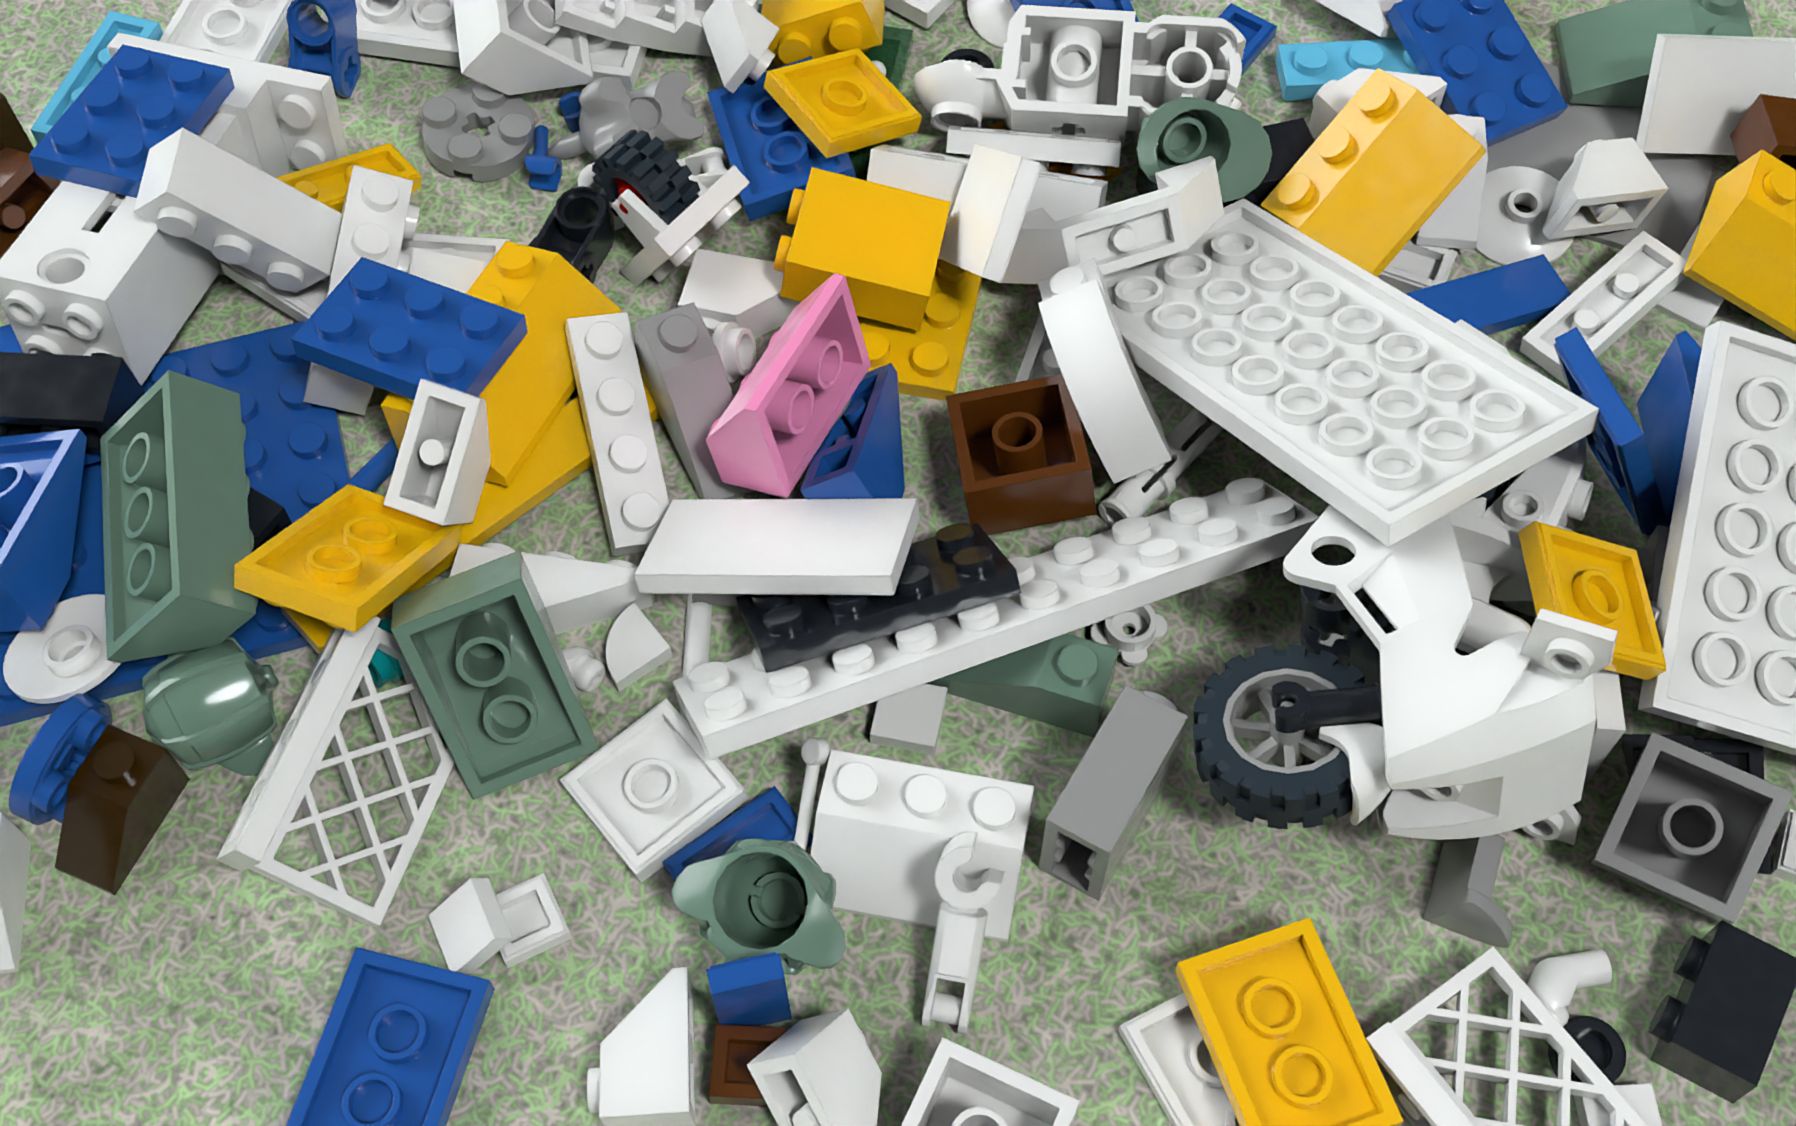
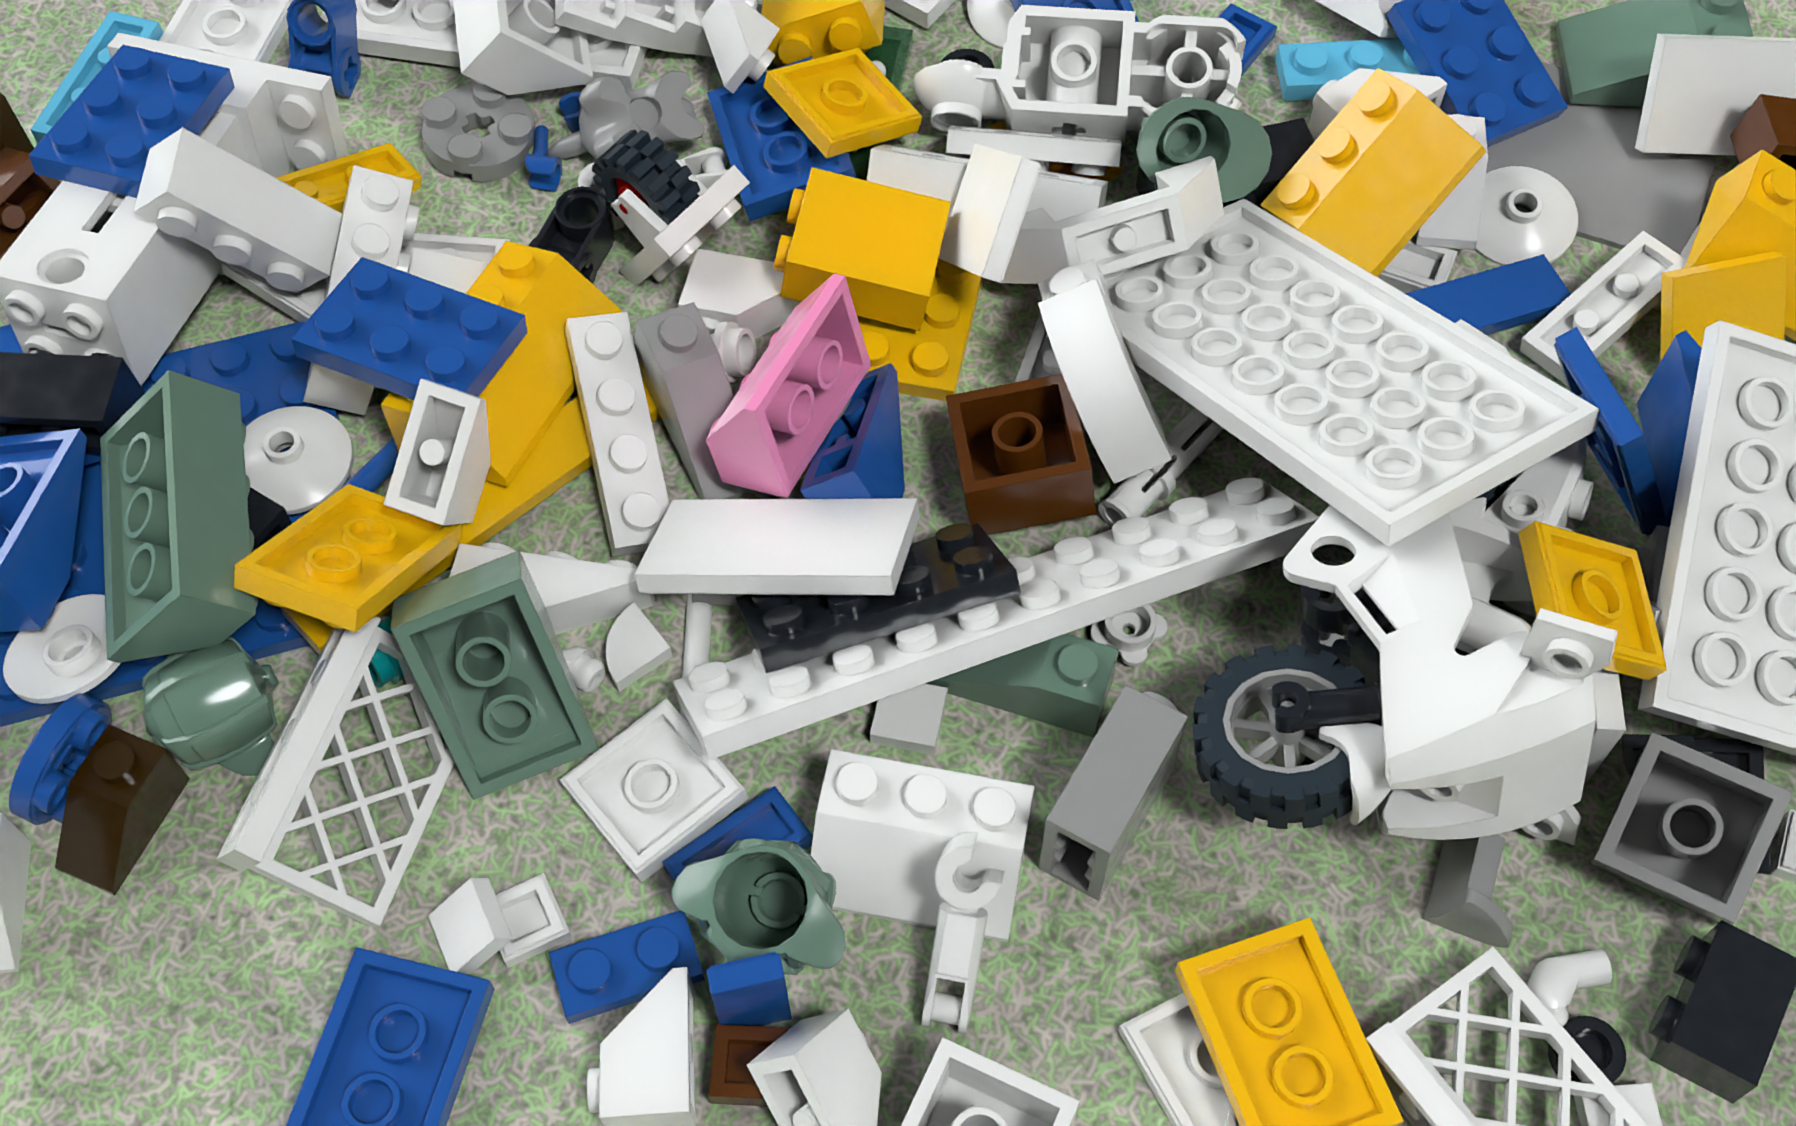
(307, 471): none -> white dish
(623, 965): none -> blue plate
(814, 753): white hinge -> none
(1604, 190): white slope -> none
(1737, 291): none -> yellow tile

